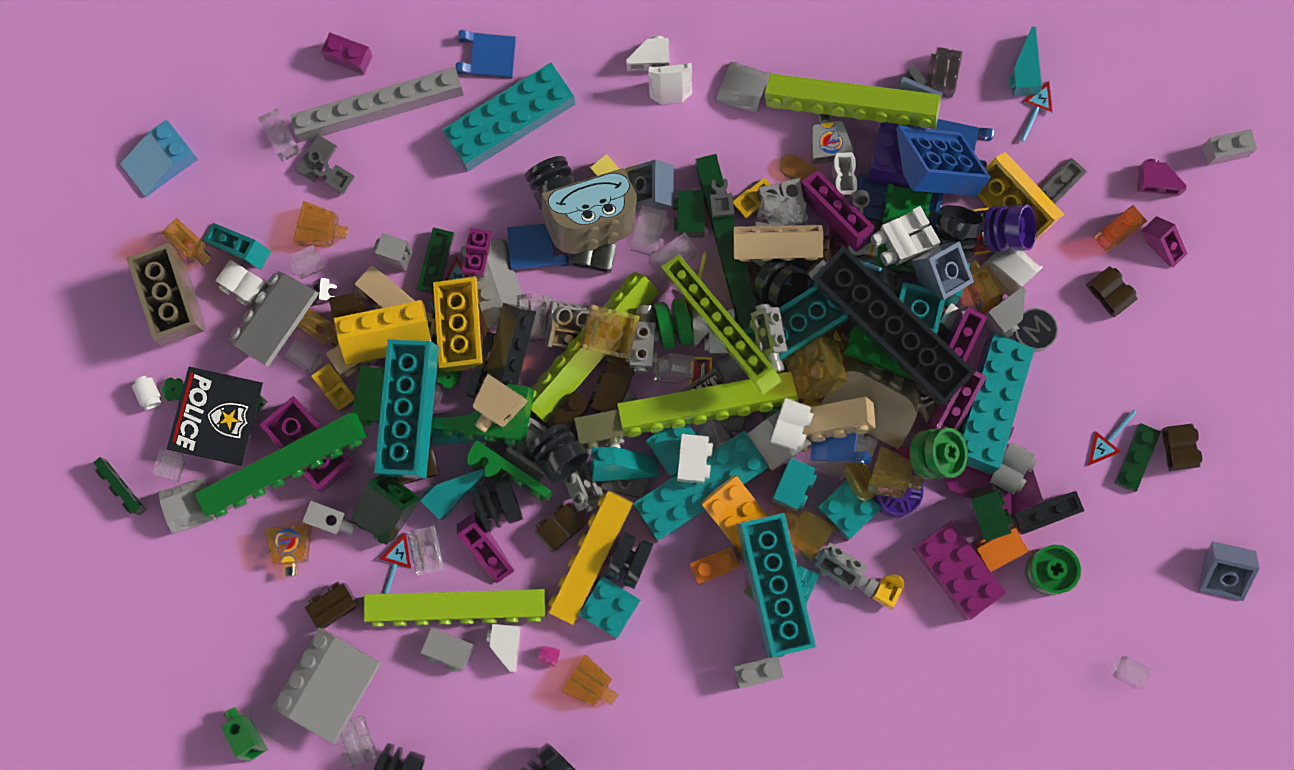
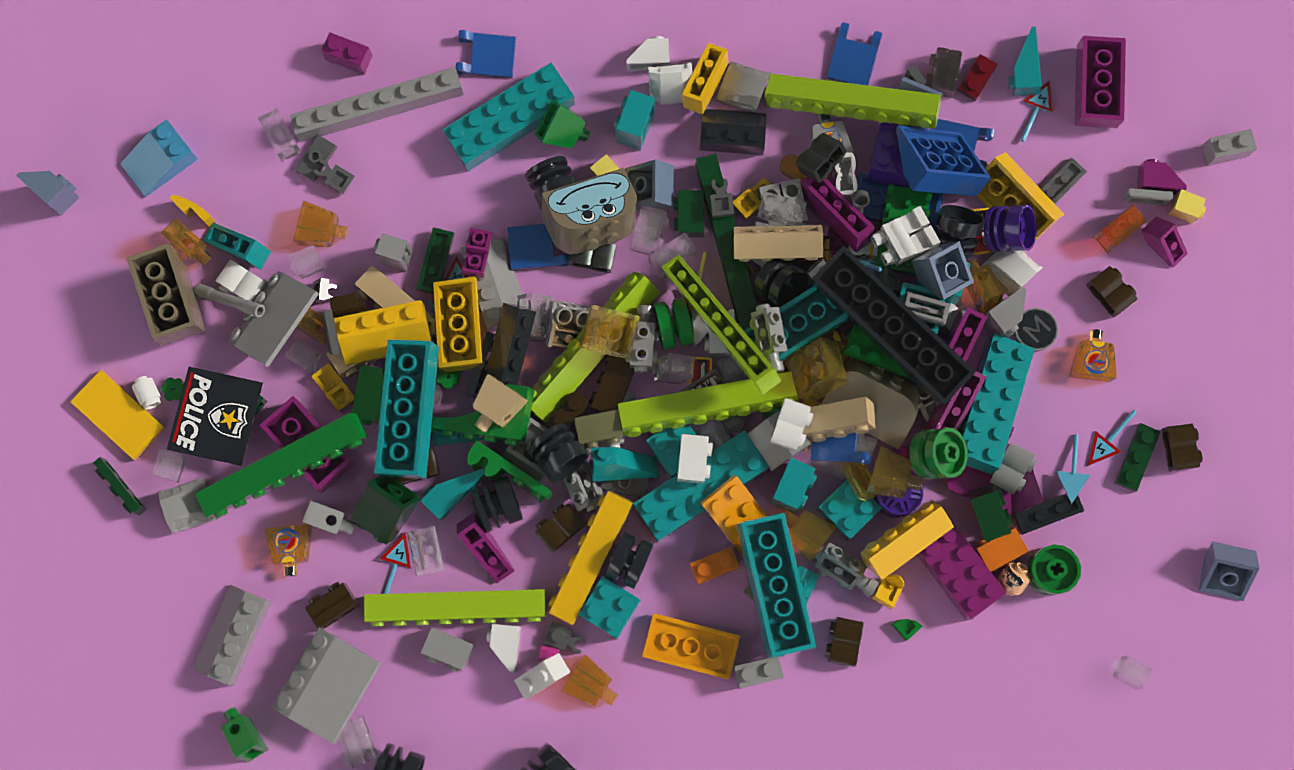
(52, 189): none -> sand blue slope
(117, 414): none -> yellow tile
(189, 208): none -> yellow slope
(231, 635): none -> light grey slope
(245, 305): none -> light grey piece
(330, 332): none -> dark grey tile
(542, 676): none -> white brick
(560, 637): none -> dark grey plate
(561, 126): none -> green torso
(635, 119): none -> teal brick
(691, 646): none -> light orange plate
(705, 78): none -> yellow brick
(733, 132): none -> black slope
(821, 157): none -> pearl dark grey brick
(845, 641): none -> dark brown brick
(853, 60): none -> blue flag
(906, 539): none -> yellow slope
(906, 628): none -> green tile
(927, 318): none -> light grey tile
(977, 77): none -> dark red plate
(1014, 578): none -> light nougat head
(1071, 480): none -> medium azure piece
(1094, 359): none -> clear yellow torso
(1100, 81): none -> magenta brick
(1148, 196): none -> light grey tile
(1187, 206): none -> light yellow brick

